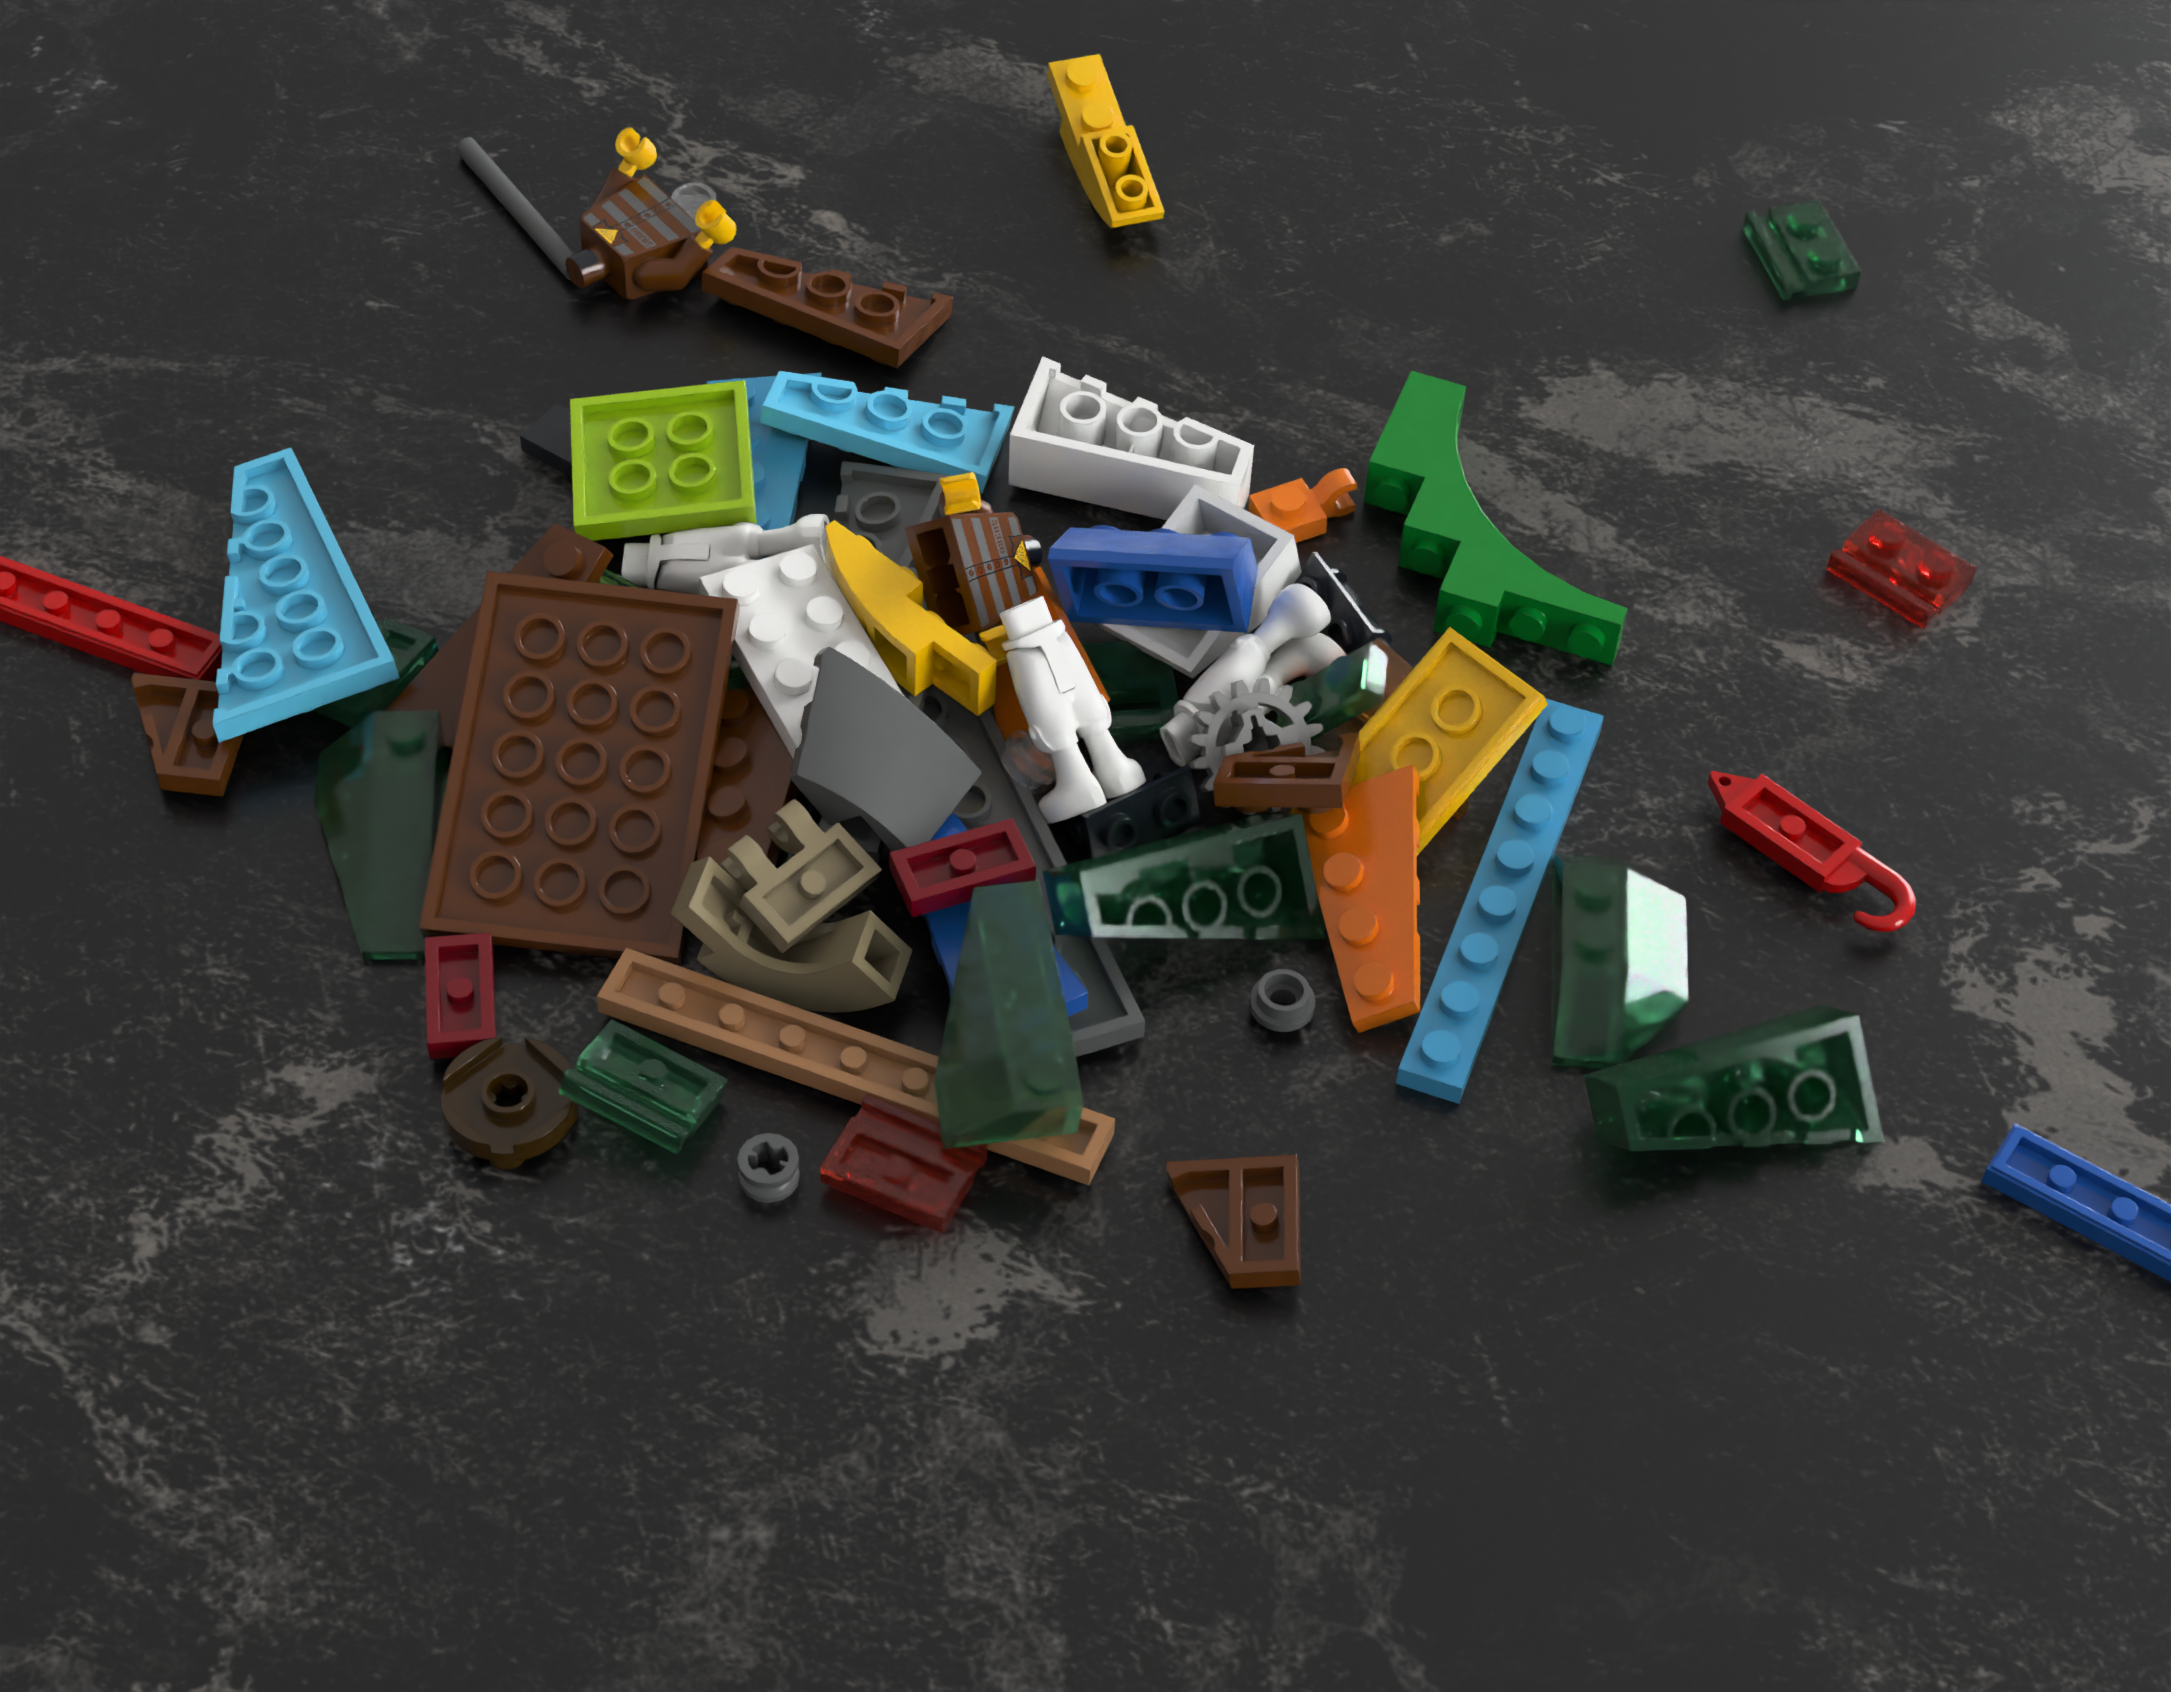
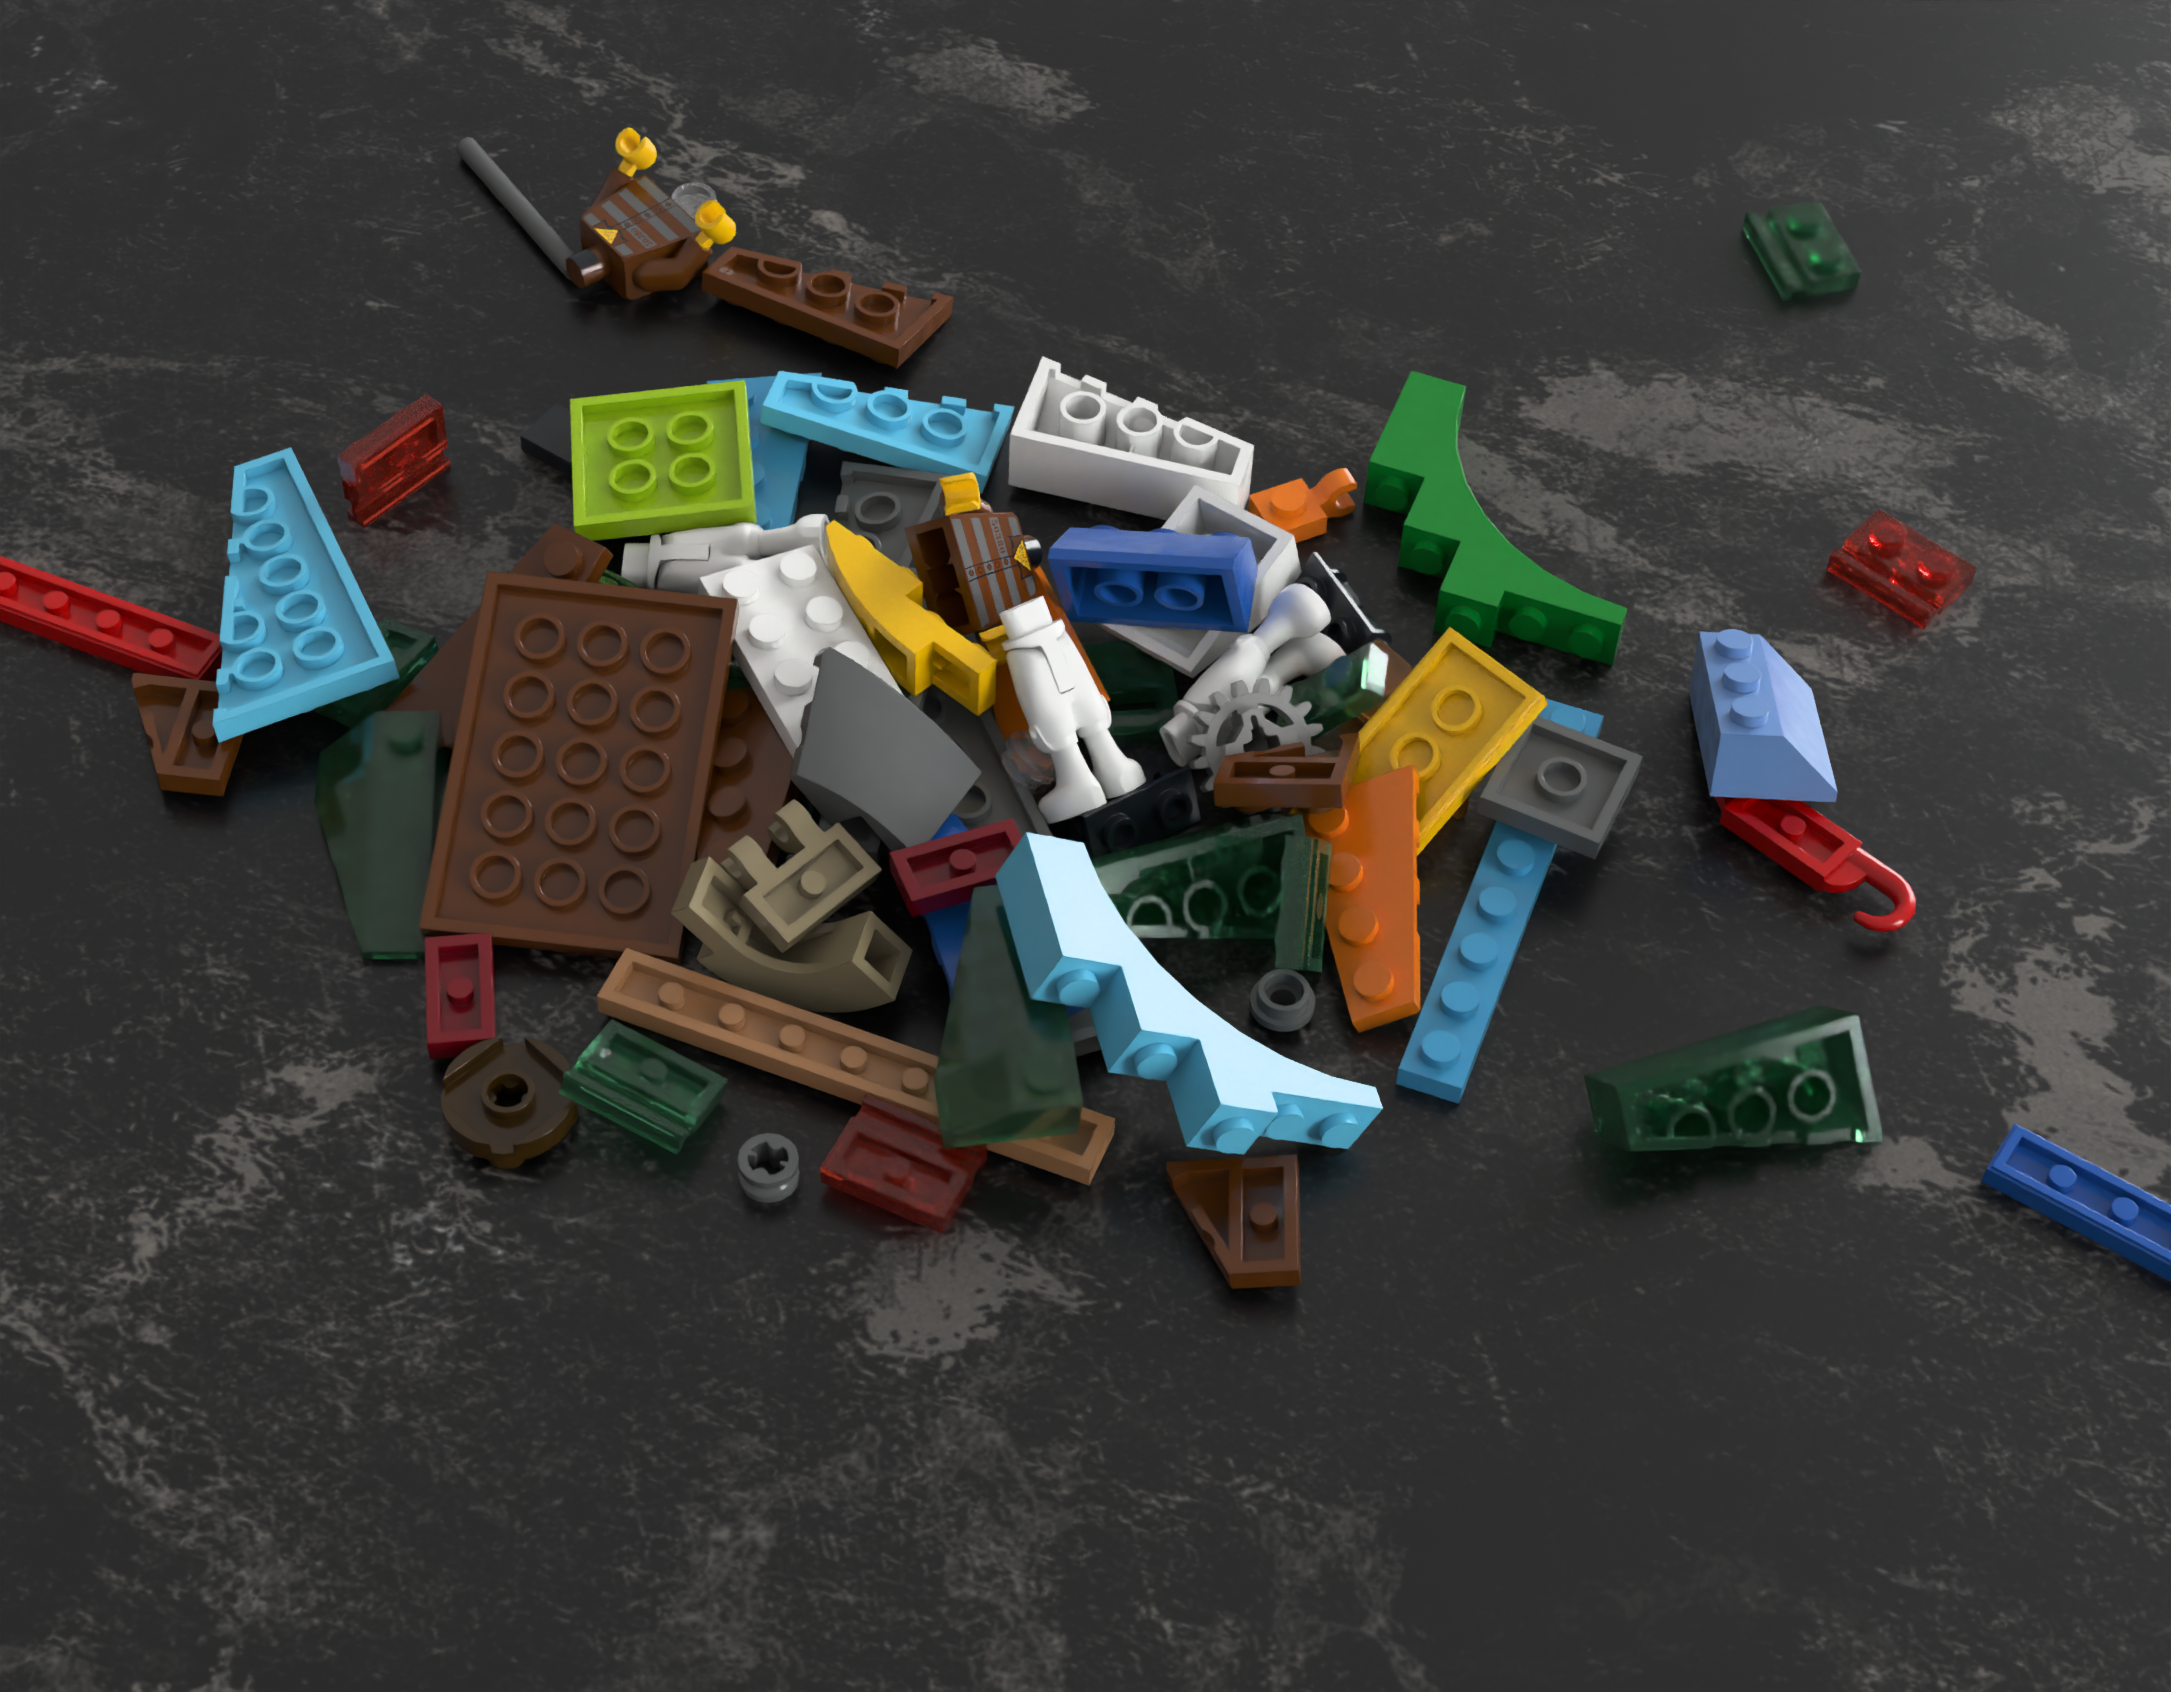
(394, 460): none -> clear red plate
(1101, 145): yellow slope -> none
(1151, 1026): none -> medium azure arch
(1303, 904): none -> clear green plate
(1560, 786): none -> dark grey plate
(1613, 960): clear green wedge -> none
(1757, 722): none -> medium blue slope

